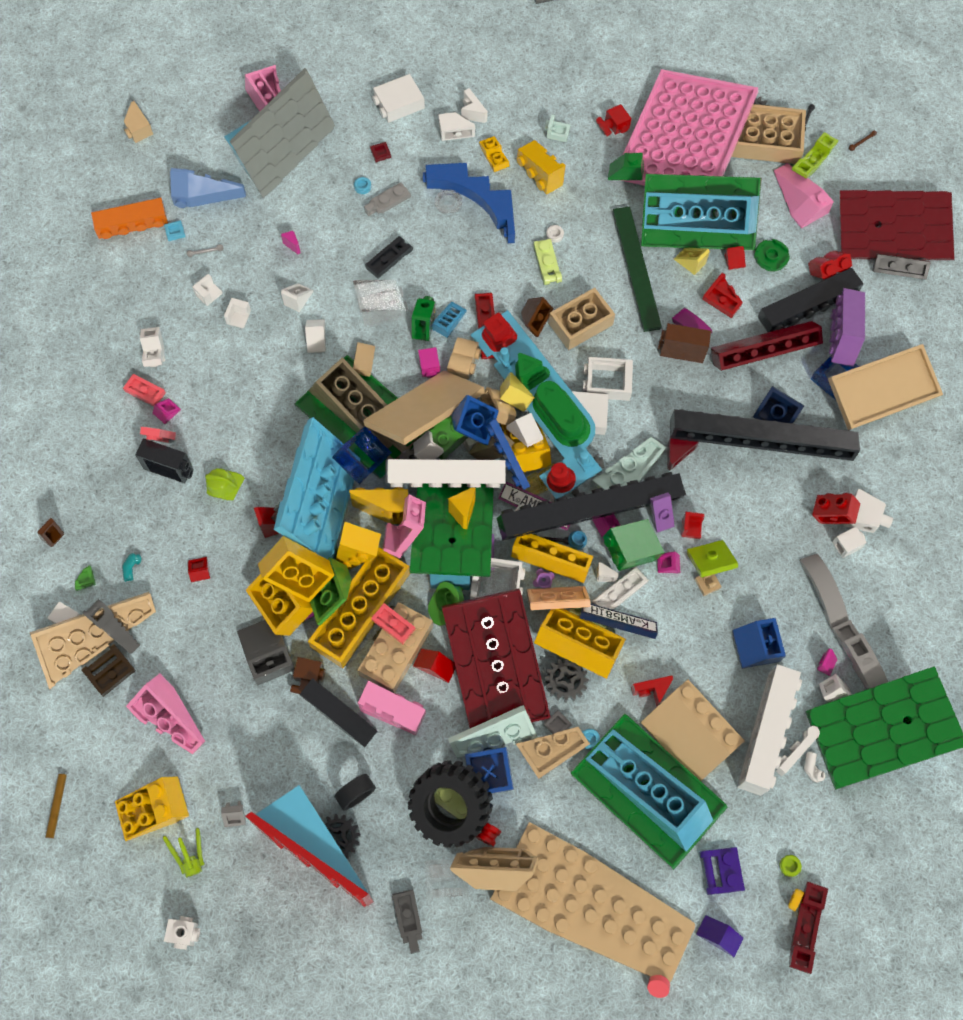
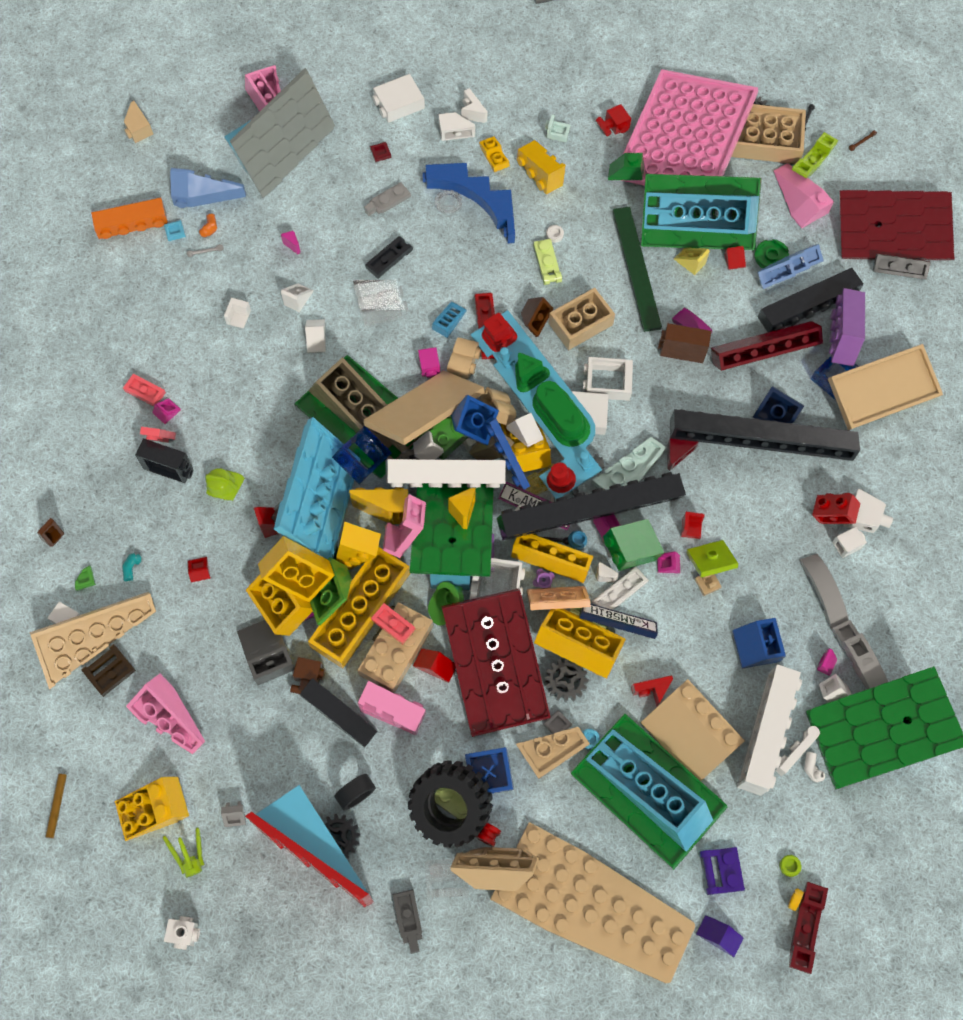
(111, 626): dark grey piece -> none
(152, 347): white brick -> none
(206, 290): white panel -> none
(209, 228): none -> orange arm
(362, 185): medium azure tile -> none
(364, 359): tan tile -> none
(423, 311): green torso -> none
(504, 729): light aqua wing -> none
(515, 393): light yellow slope -> none
(658, 986): coral tile -> none
(662, 512): medium lavender plate -> none
(723, 297): red wing -> none
(790, 266): none -> medium blue slope
(830, 264): red brick -> none

